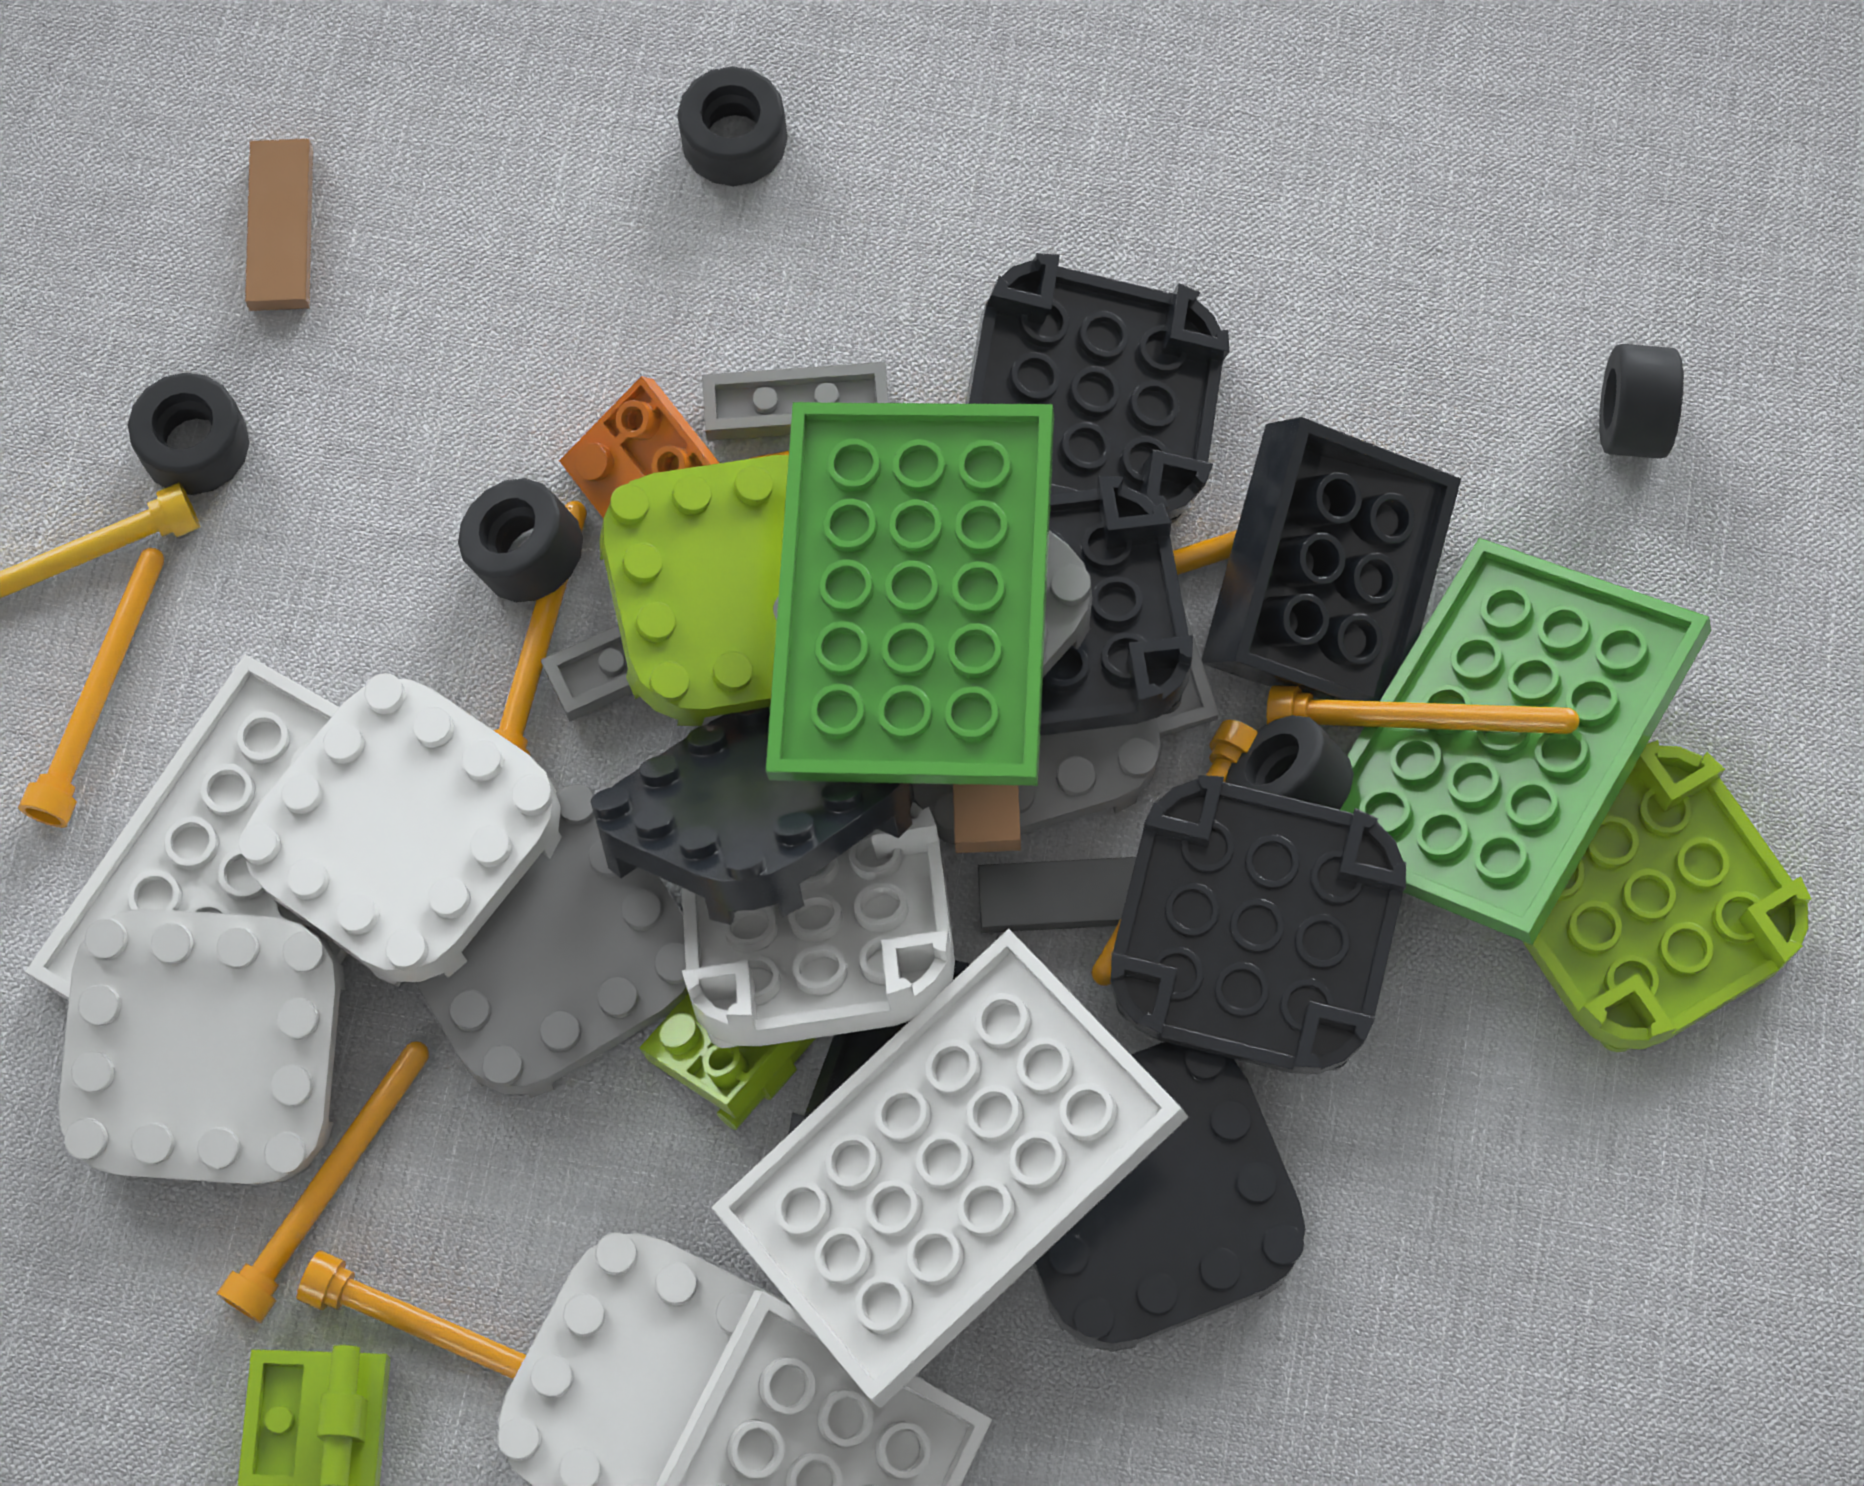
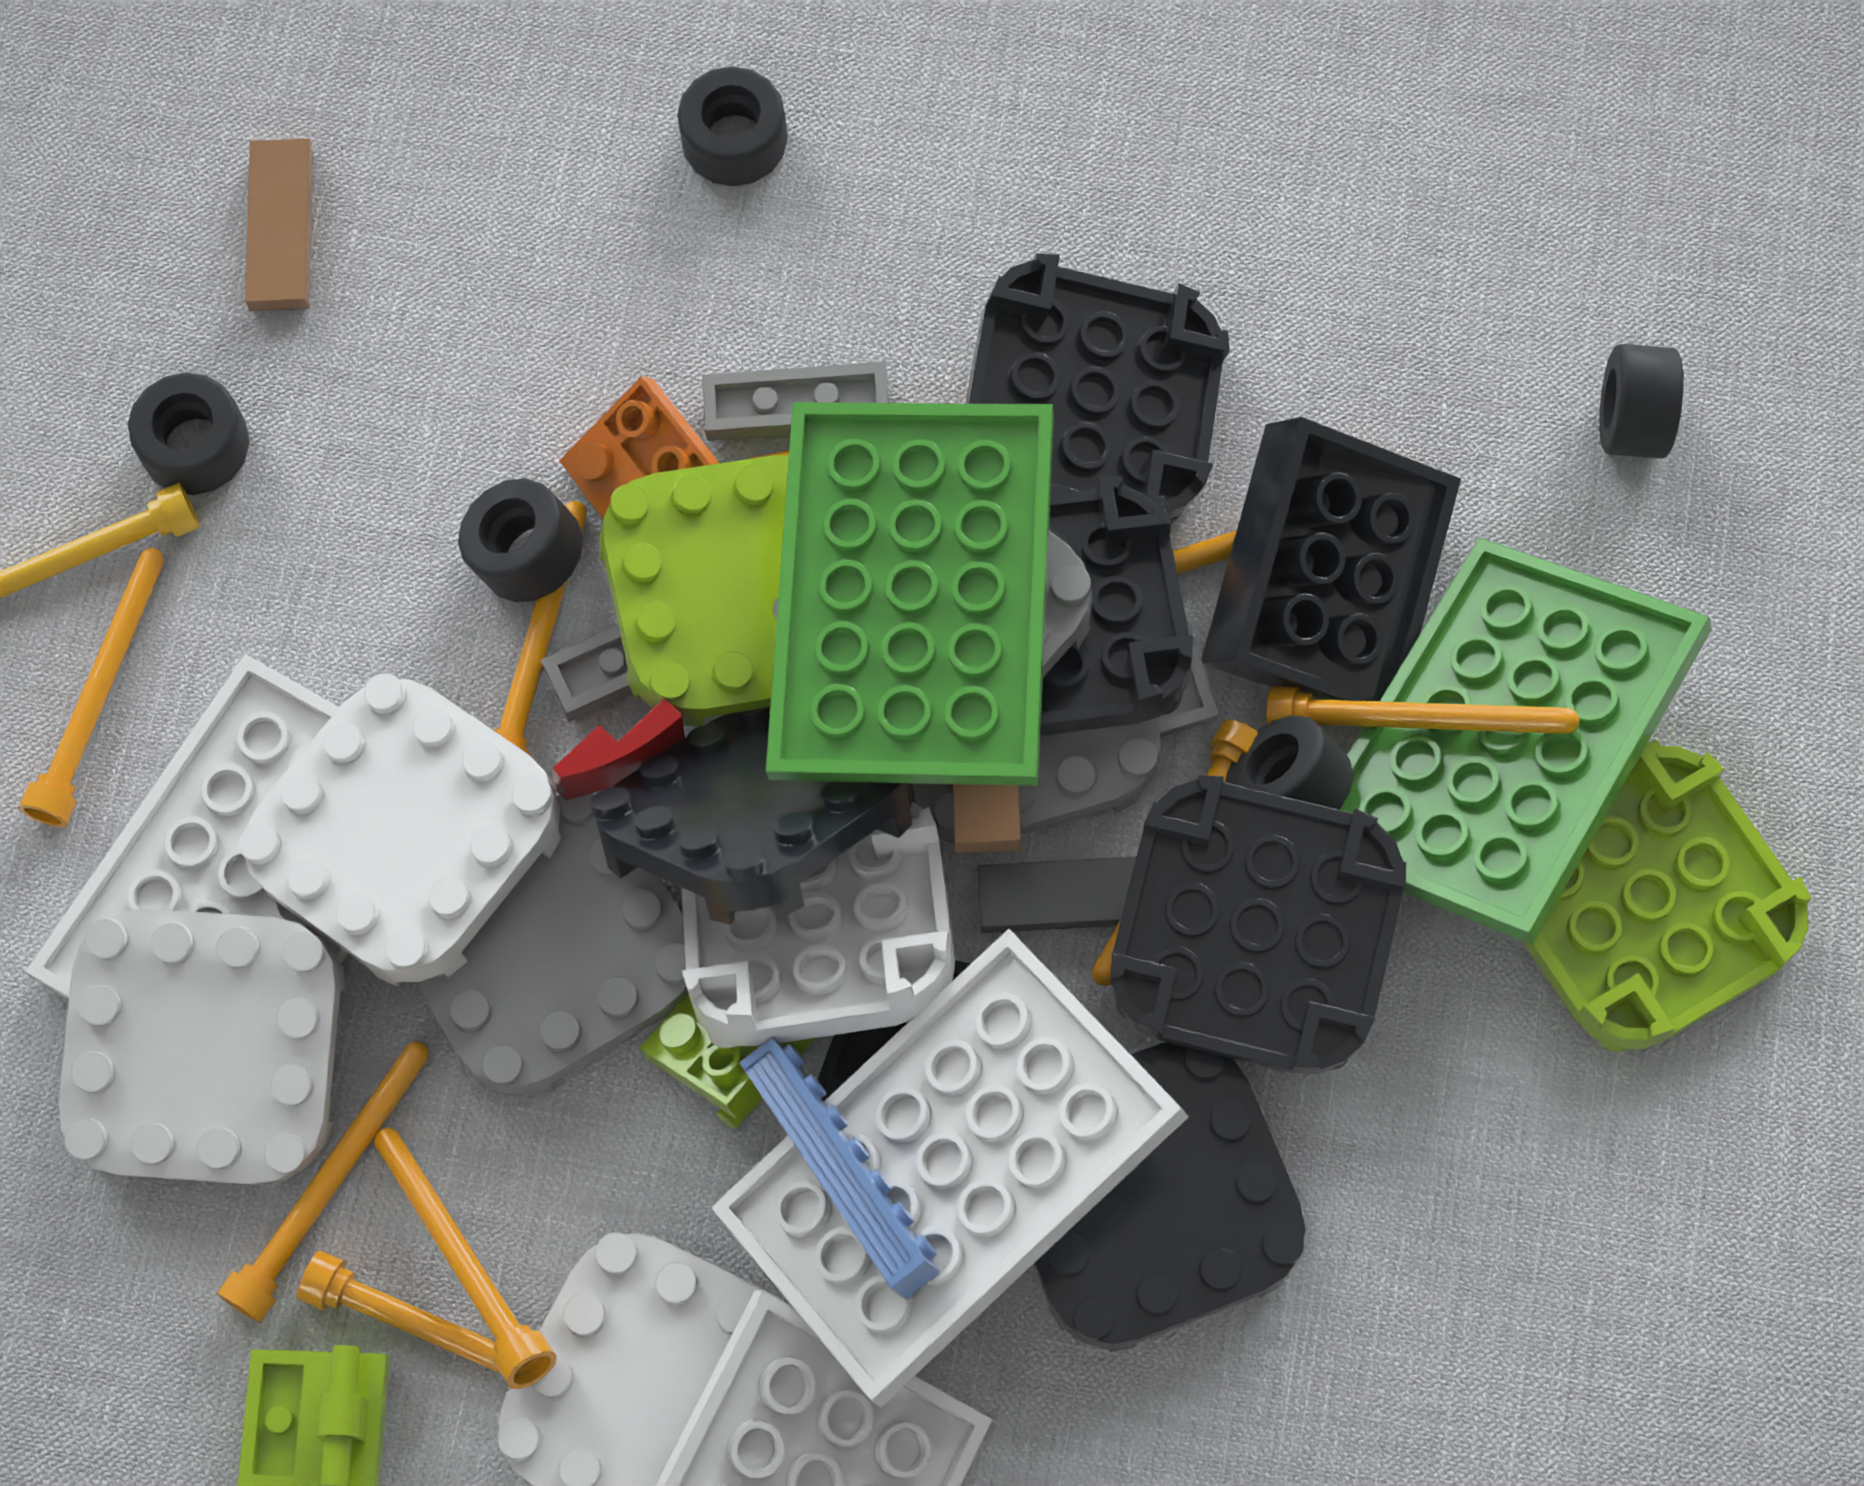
(521, 1353): none -> light orange piece
(603, 761): none -> red slope
(841, 1167): none -> medium blue piece

